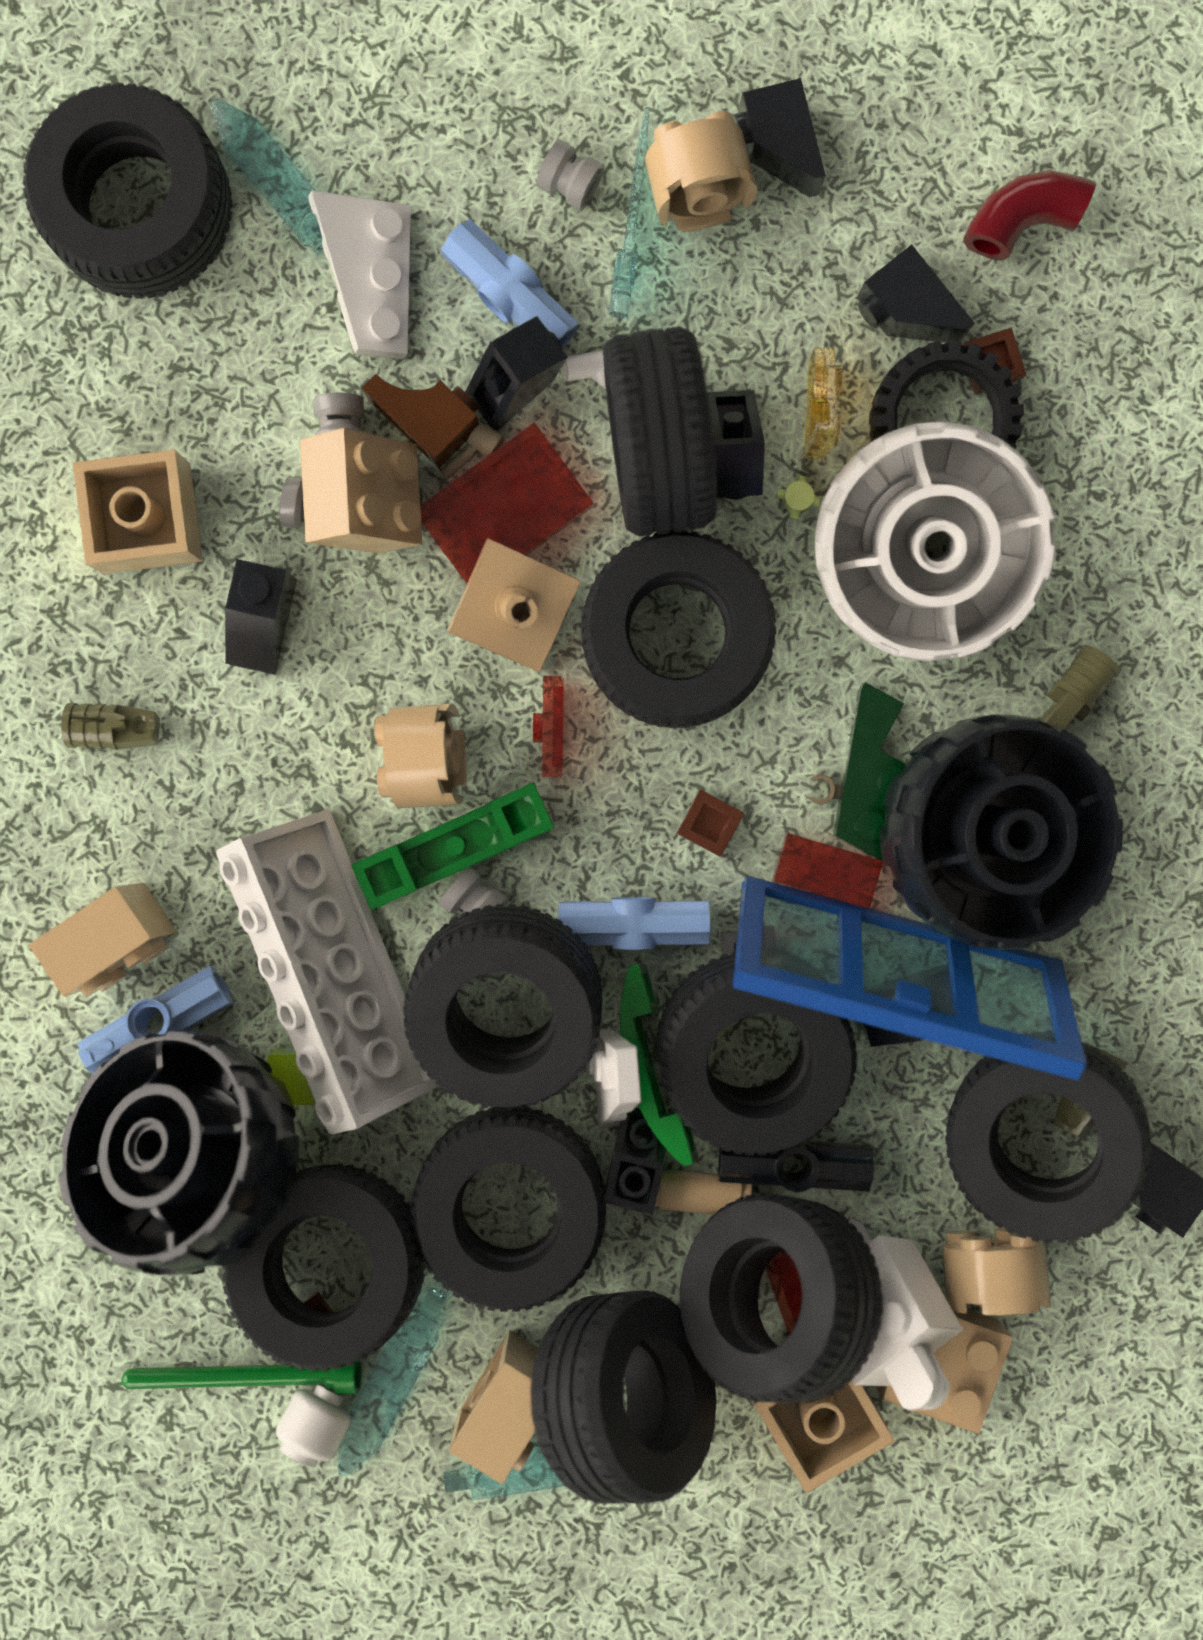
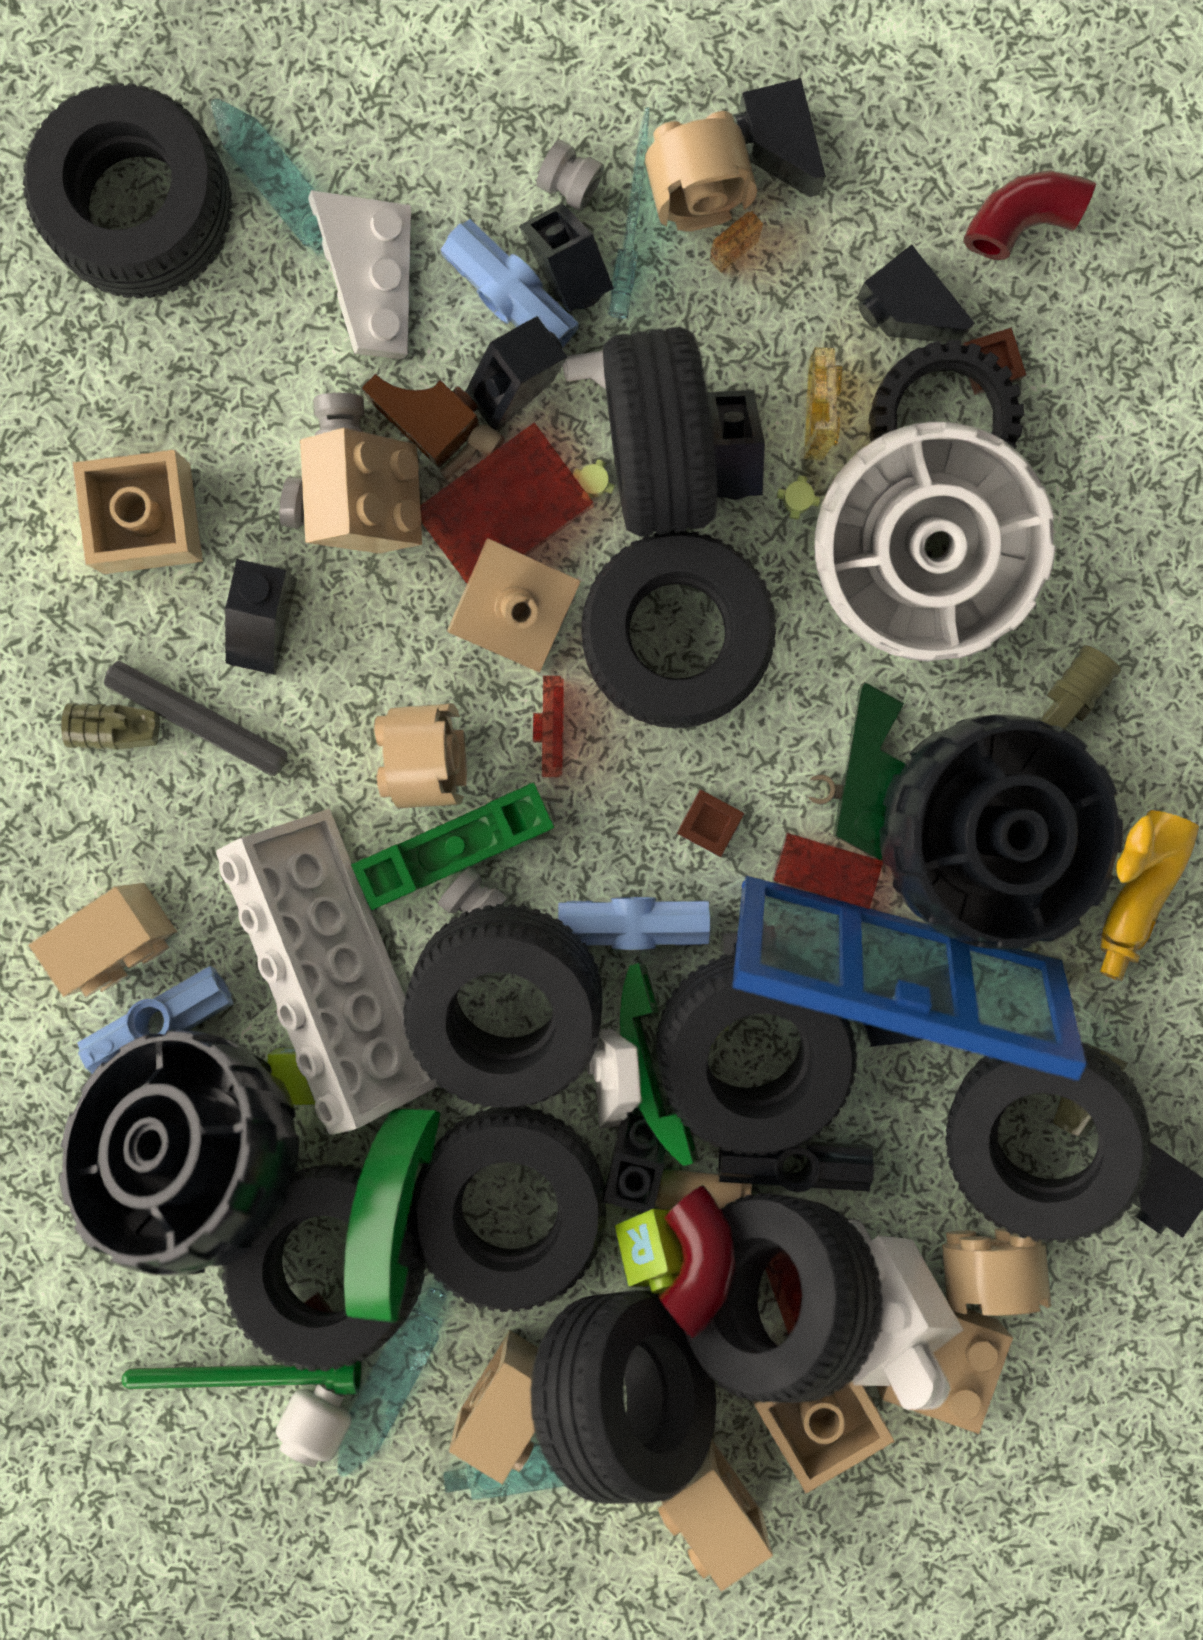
(195, 718): none -> dark grey axle
(380, 1212): none -> green slope
(567, 257): none -> black slope
(594, 479): none -> yellowish green piece
(649, 1251): none -> lime brick
(706, 1261): none -> dark red cylinder
(718, 1522): none -> tan brick
(735, 241): none -> clear orange tile
(1151, 865): none -> yellow piece

